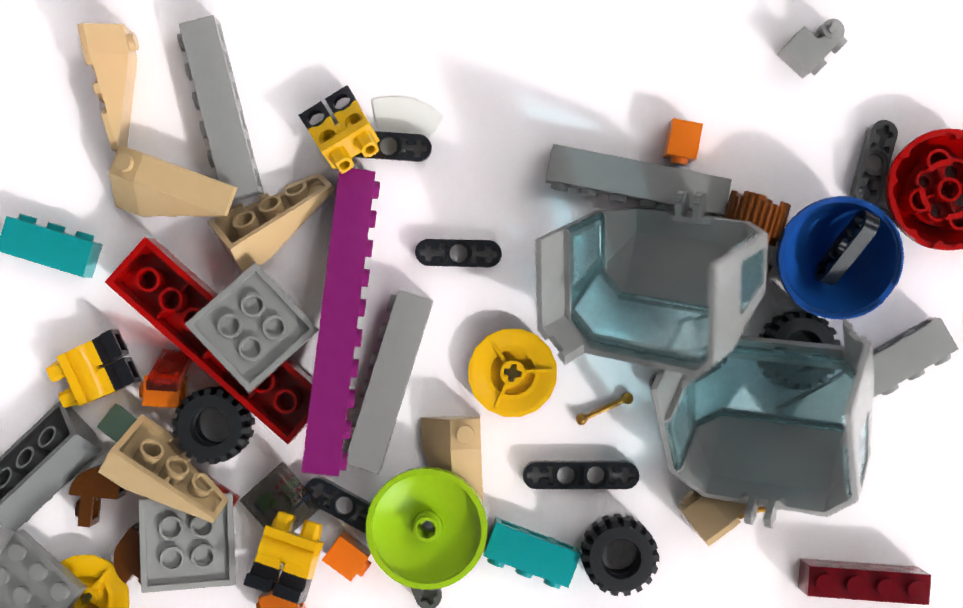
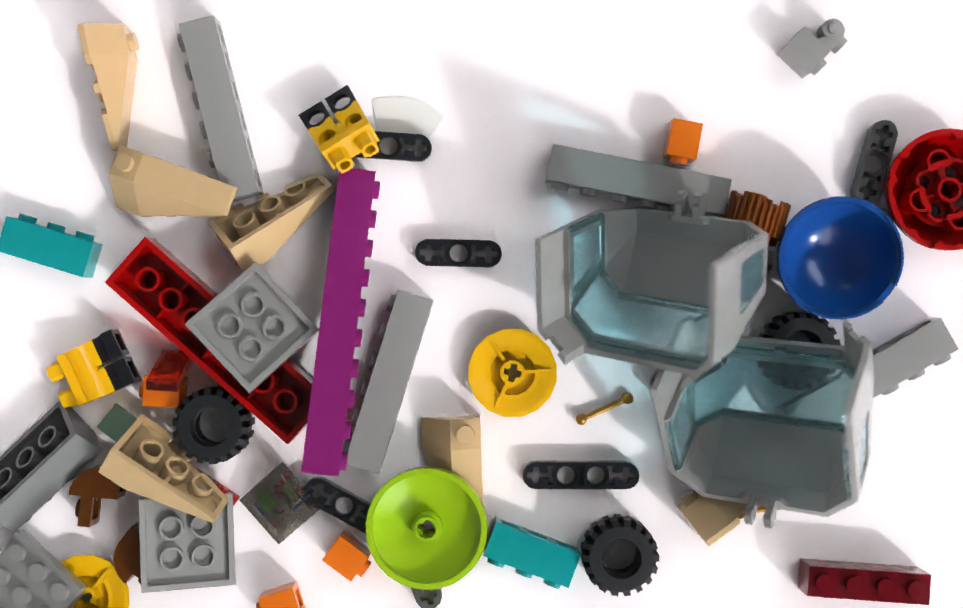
(286, 559): yellow hips -> none
(847, 247): black beam -> none

